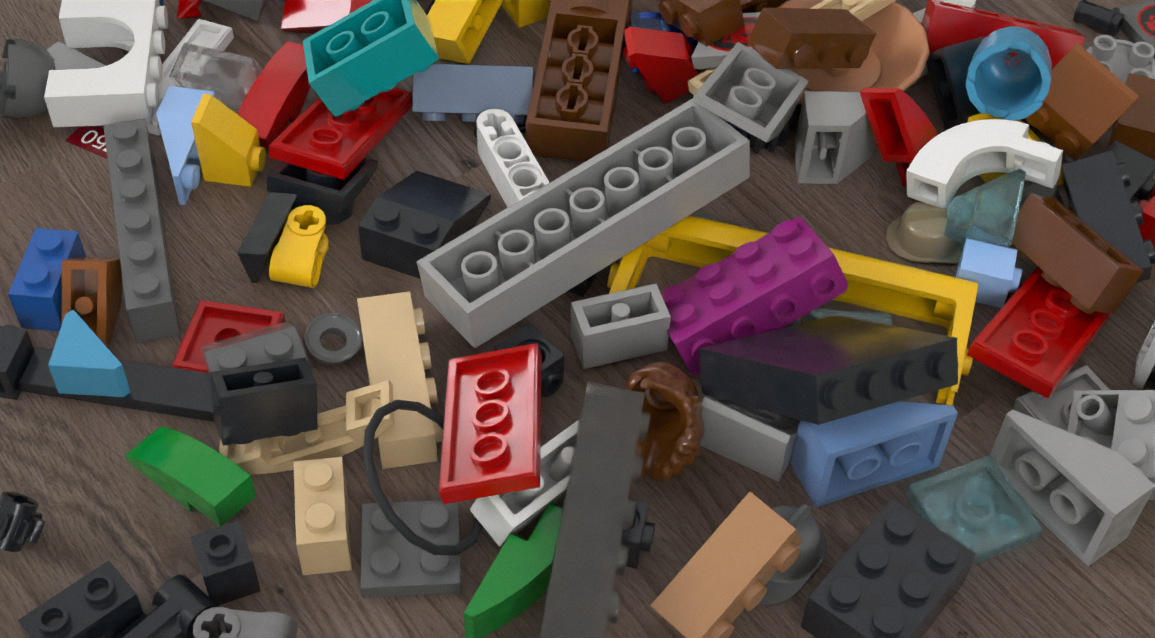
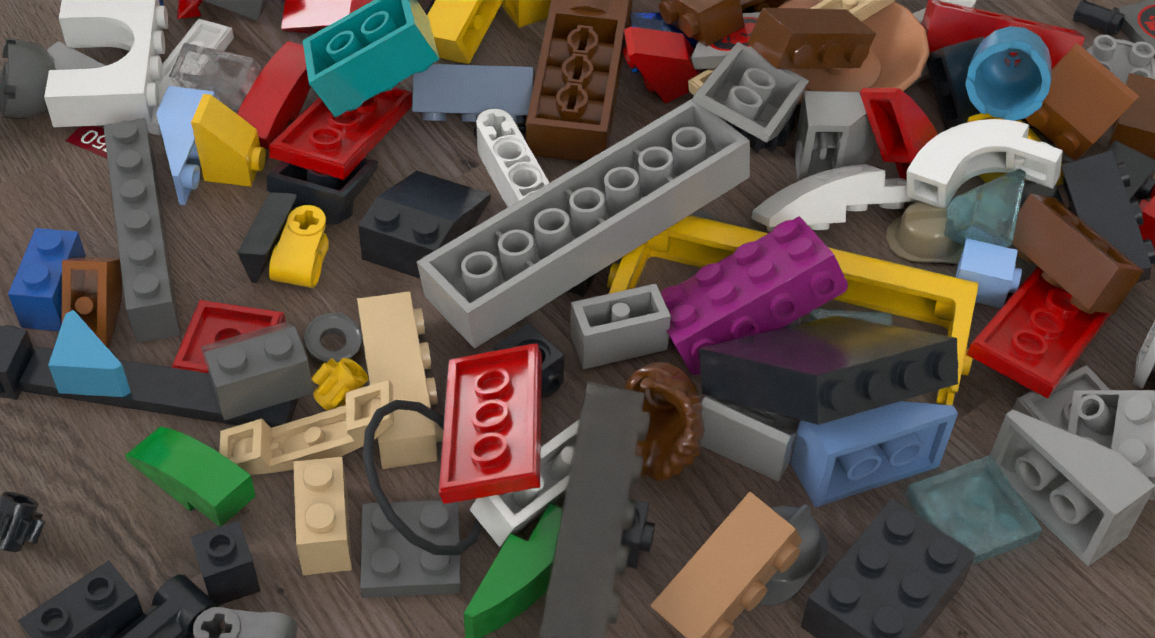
(264, 401): black brick -> none
(336, 380): none -> yellow gear
(829, 194): none -> white slope

